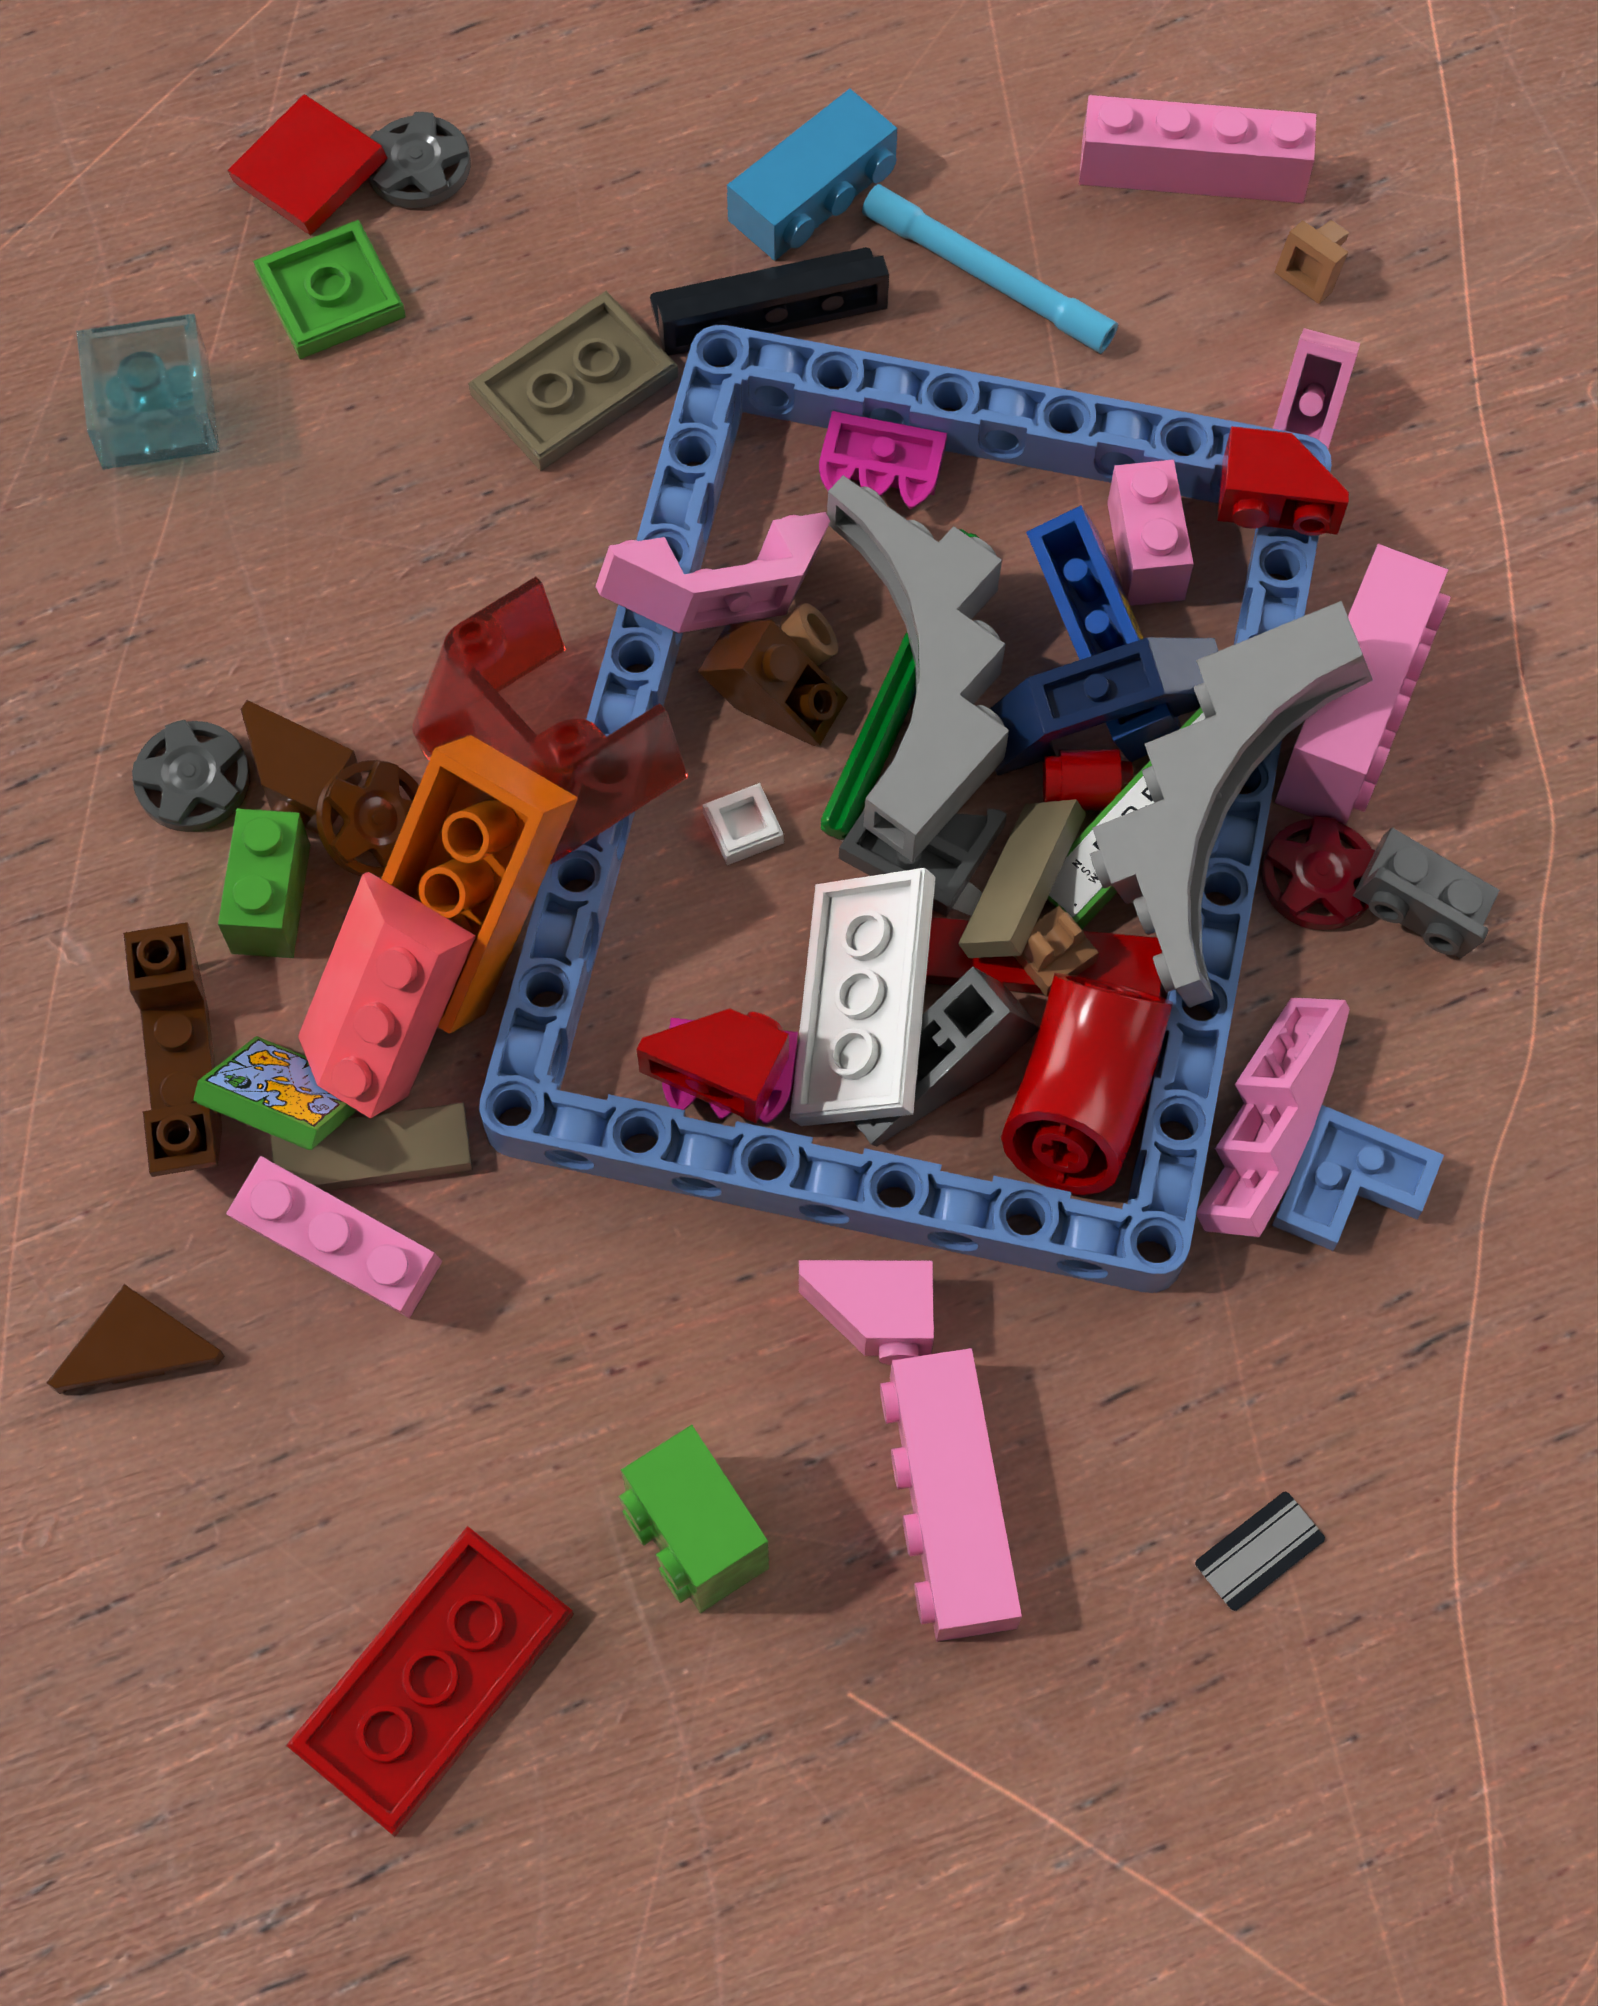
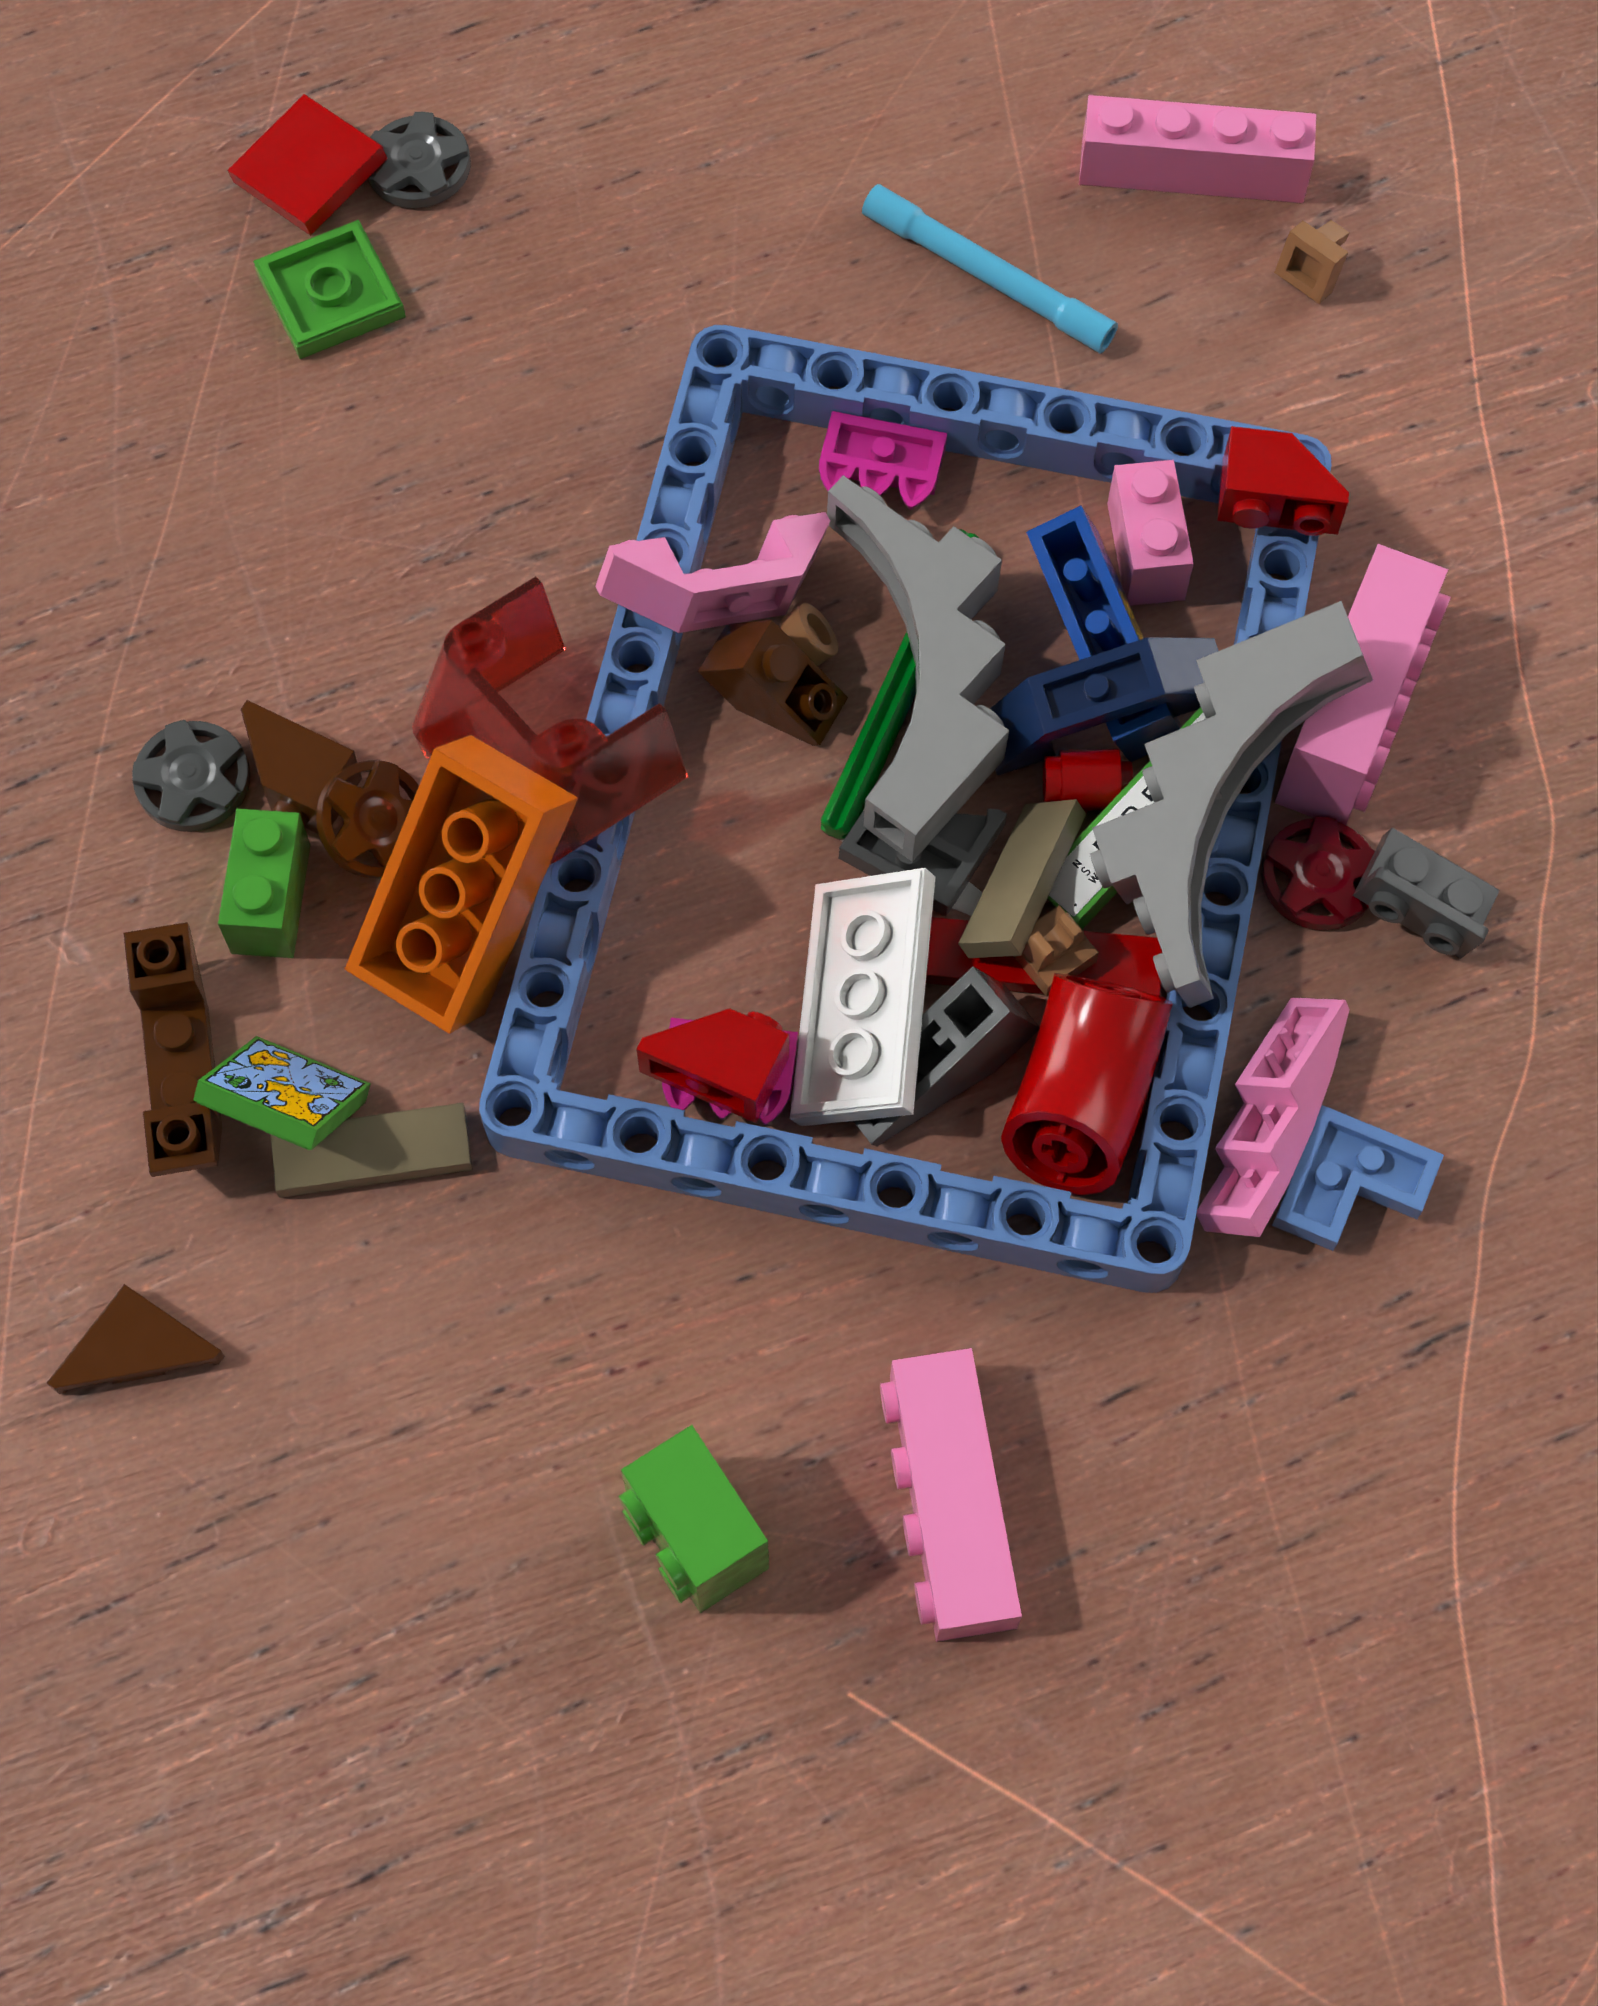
(147, 391): clear light blue brick -> none
(334, 1237): bright pink brick -> none
(381, 996): coral slope -> none
(430, 1680): red tile -> none
(573, 380): dark tan tile -> none
(743, 824): white tile -> none
(774, 298): black panel -> none
(812, 175): dark azure brick -> none
(874, 1304): bright pink slope -> none
(1259, 1551): sticker -> none
(1316, 385): bright pink slope -> none

